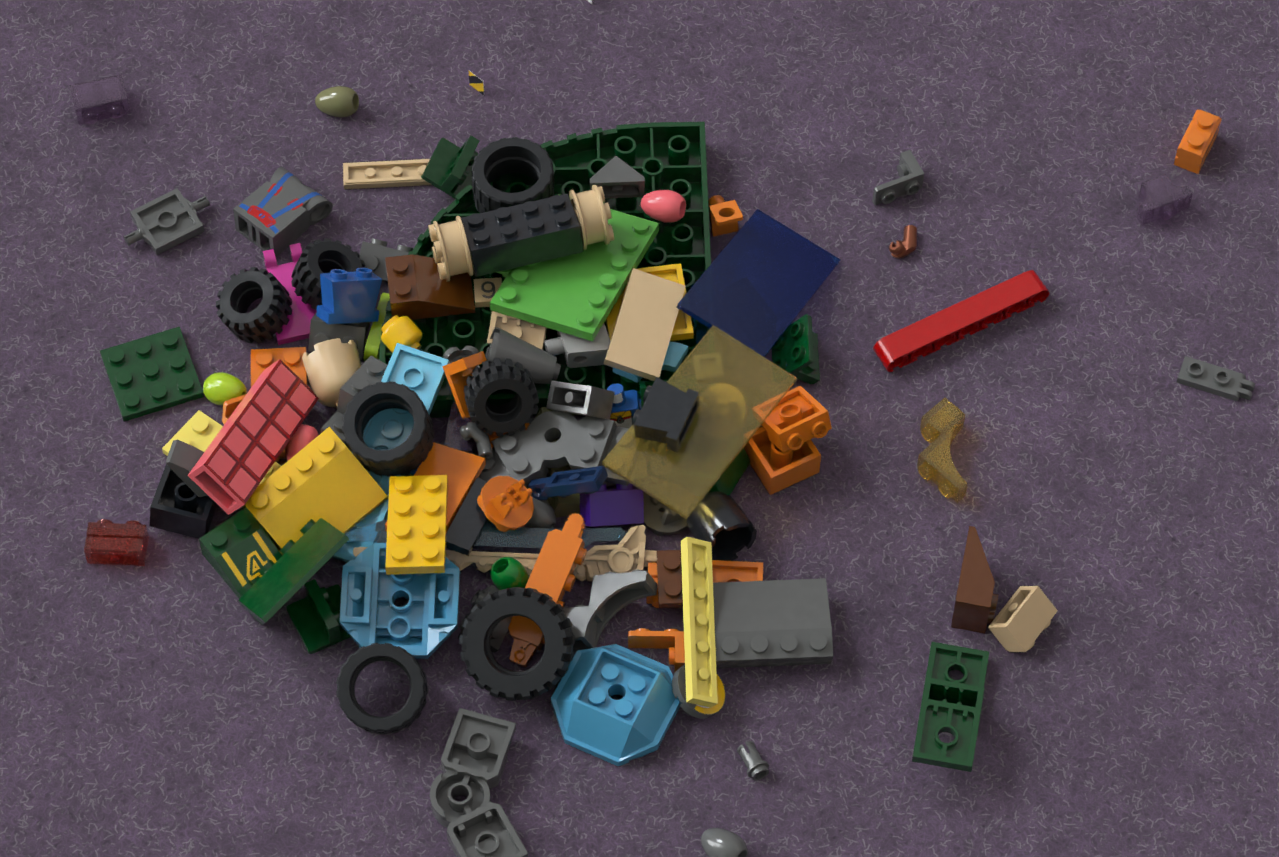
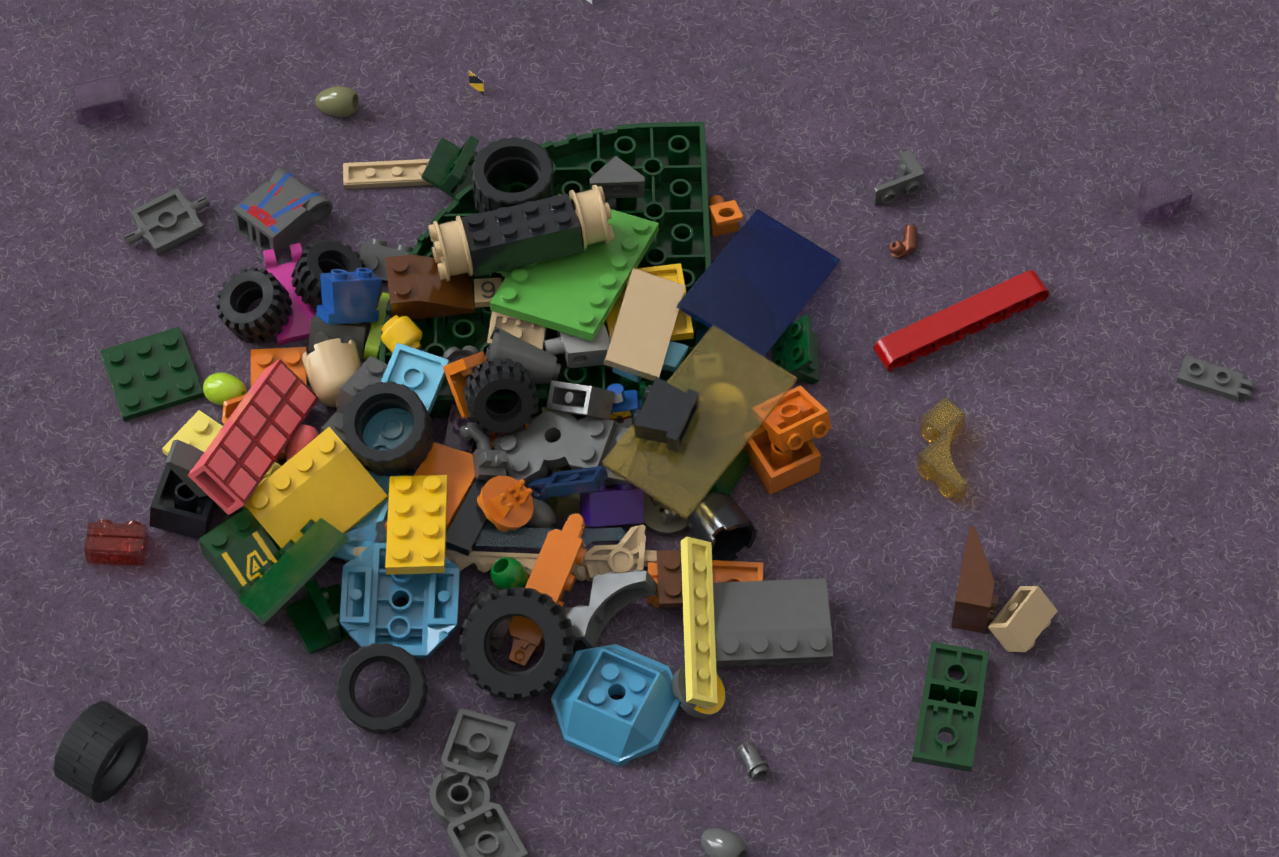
(100, 751): none -> black tyre
(489, 463): none -> dark grey tile
(664, 205): coral animal -> none
(667, 639): orange bracket -> none
(1197, 141): orange brick -> none

